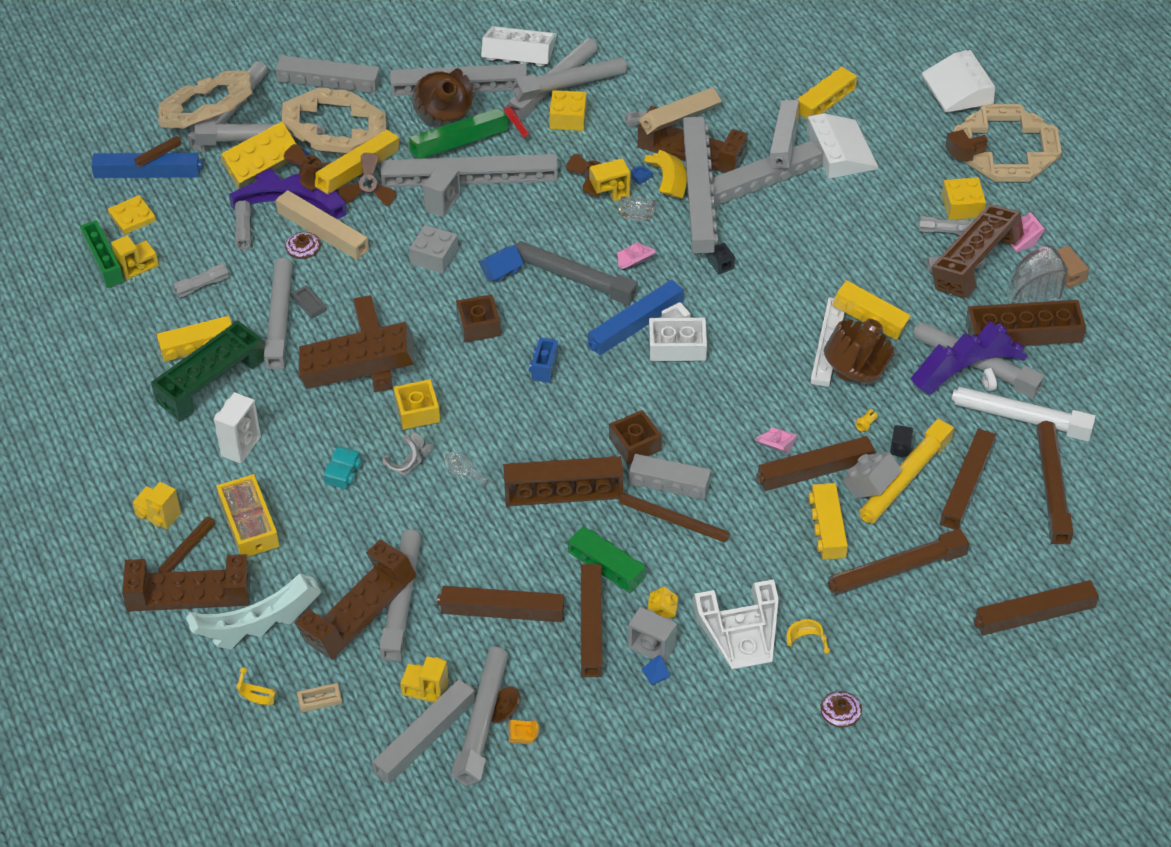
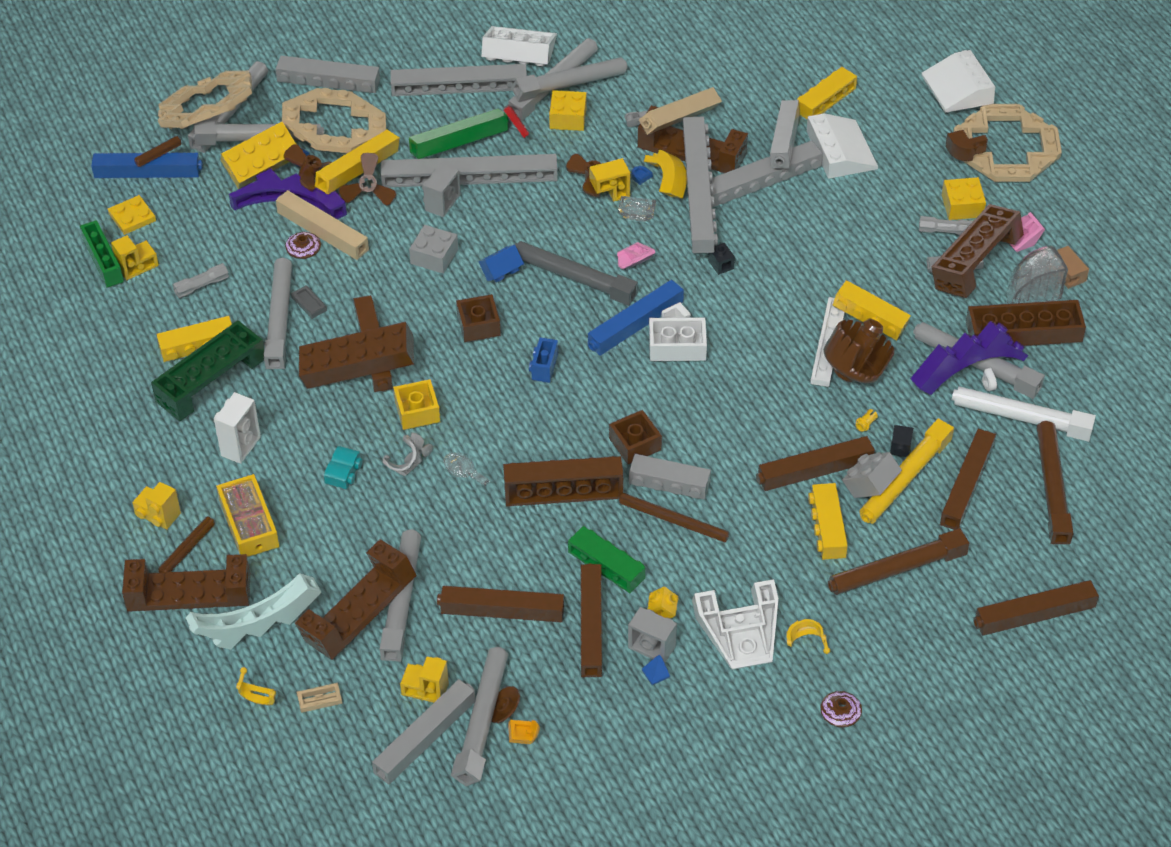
(242, 233): light grey axle -> none
(442, 97): reddish brown piece -> none
(777, 440): bright pink slope -> none

